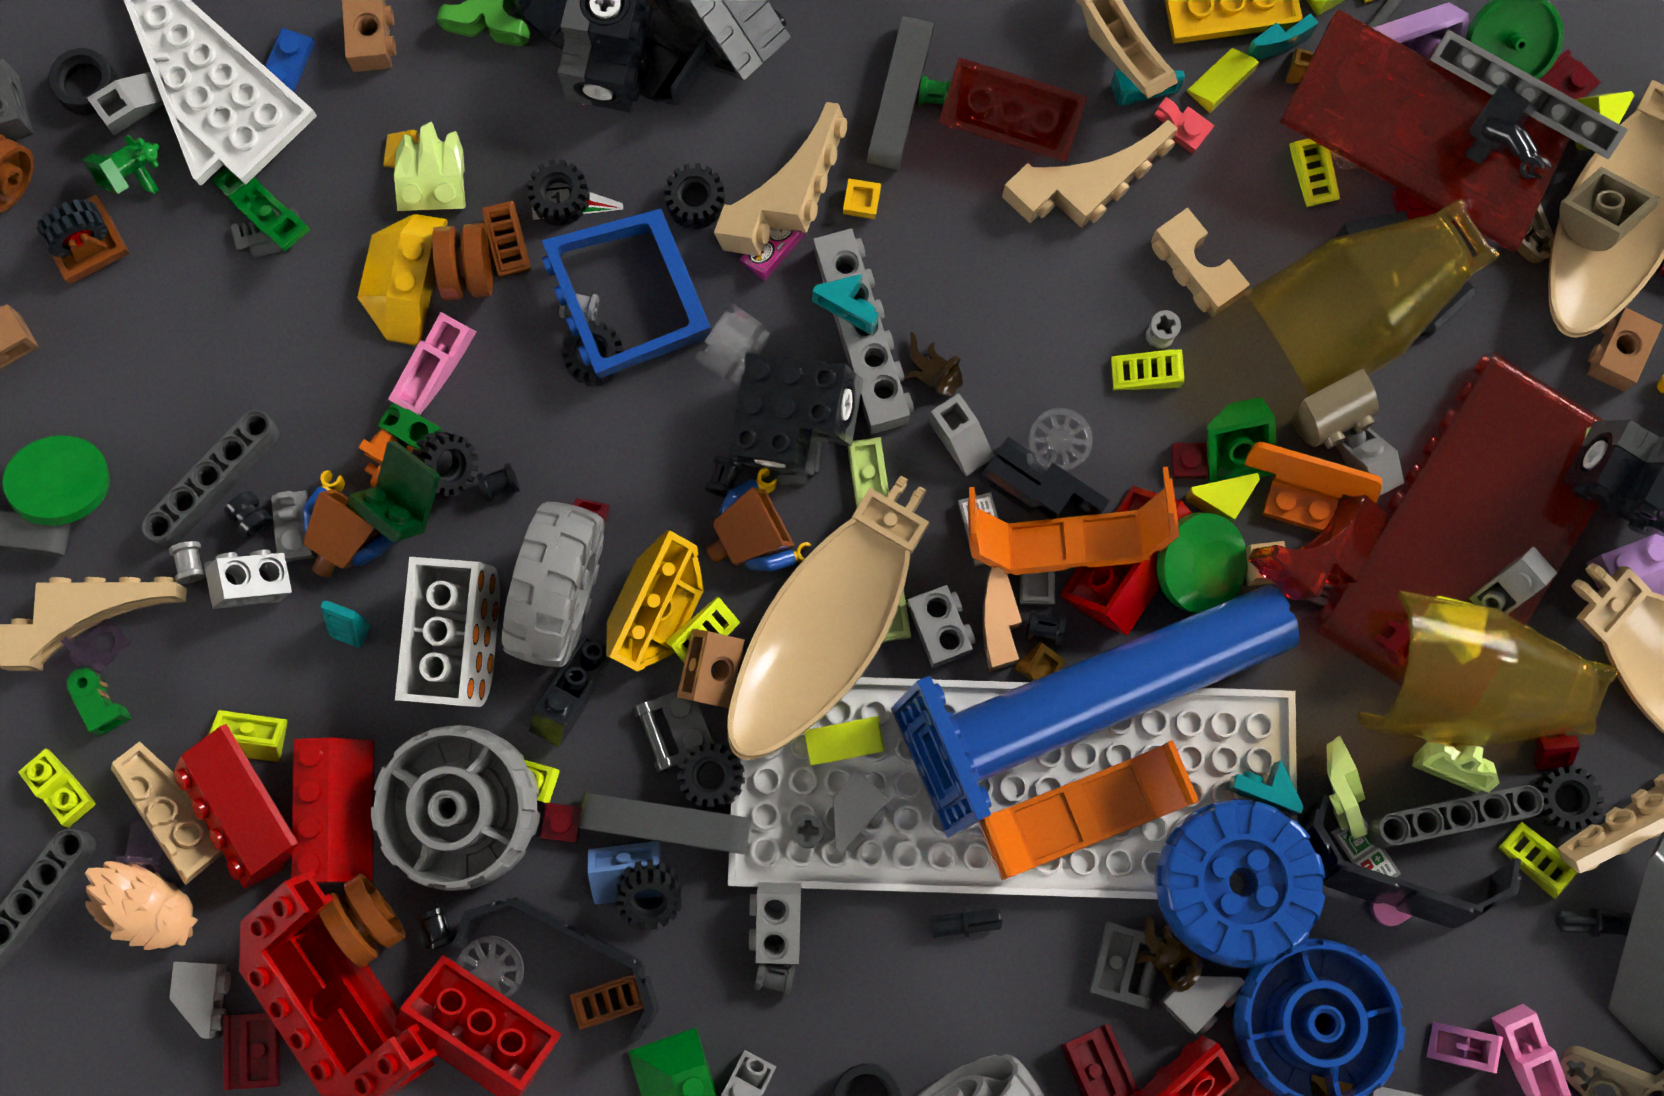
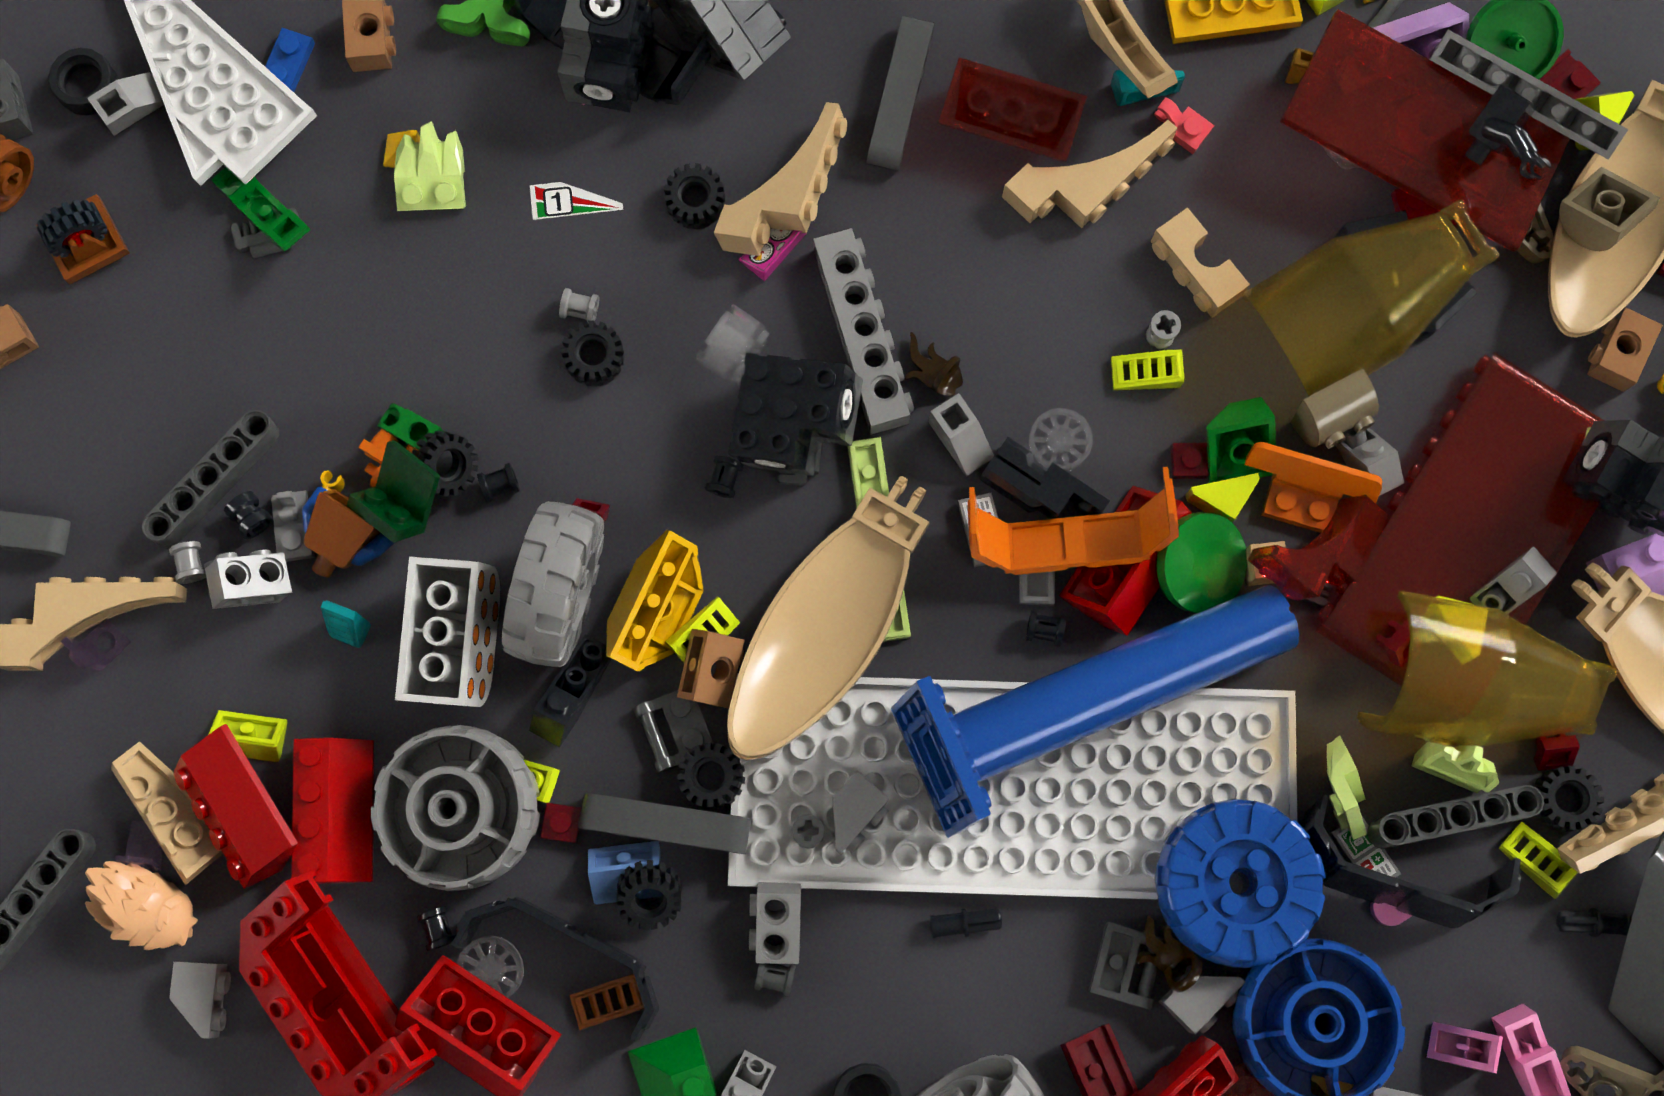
(56, 480): green piece -> none
(57, 788): neon yellow slope -> none
(91, 698): green leg -> none
(112, 169): green piece -> none
(250, 1052): dark red plate -> none
(362, 921): dark orange wheel -> none
(400, 278): yellow wedge -> none
(432, 364): bright pink slope -> none
(462, 261): dark orange wheel -> none
(501, 212): dark orange slope -> none
(550, 175): black tyre -> none
(649, 222): blue windscreen -> none
(753, 530): dark orange torso -> none
(839, 299): teal slope -> none
(844, 740): neon yellow slope -> none
(861, 198): yellow plate -> none
(932, 628): light grey brick -> none
(933, 91): green bush -> none
(998, 618): light nougat slope -> none
(1039, 662): pearl gold slope -> none
(1088, 810): orange windscreen -> none
(1222, 79): neon yellow slope -> none
(1276, 792): teal slope -> none
(1277, 41): teal slope -> none
(1300, 162): neon yellow slope -> none

